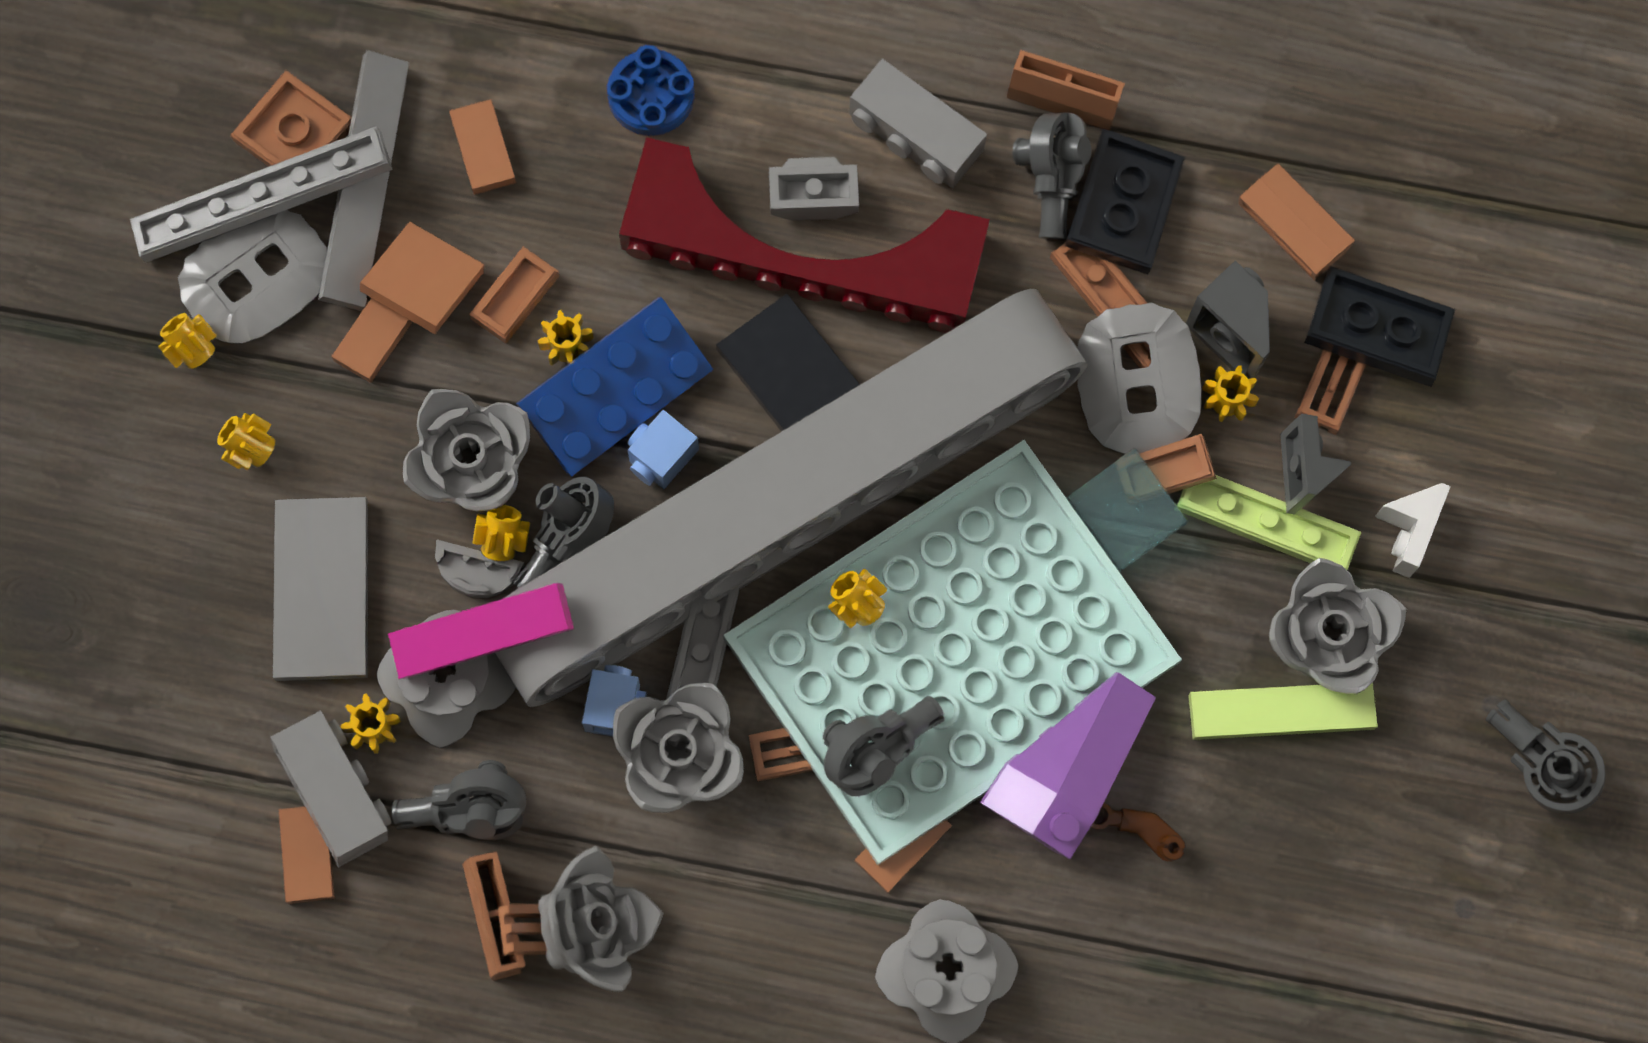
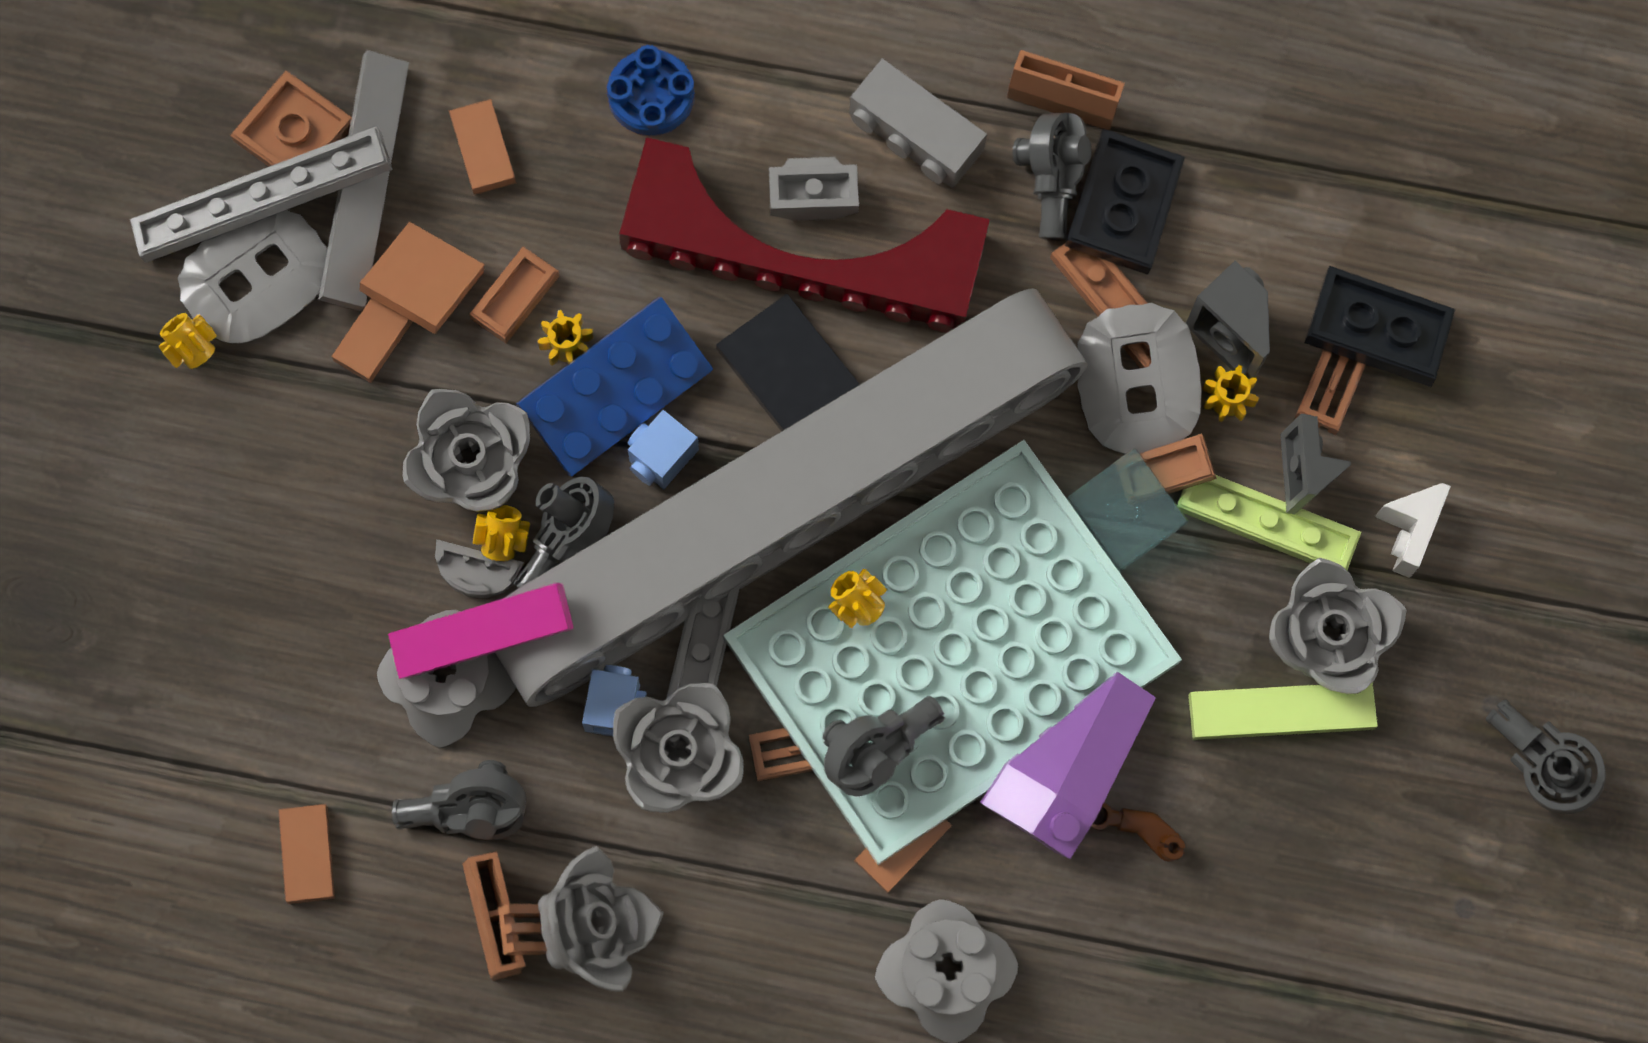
(246, 441): yellow gear -> none
(320, 589): light grey tile -> none
(331, 787): light grey brick -> none
(369, 735): yellow gear -> none
(1296, 221): nougat piece -> none

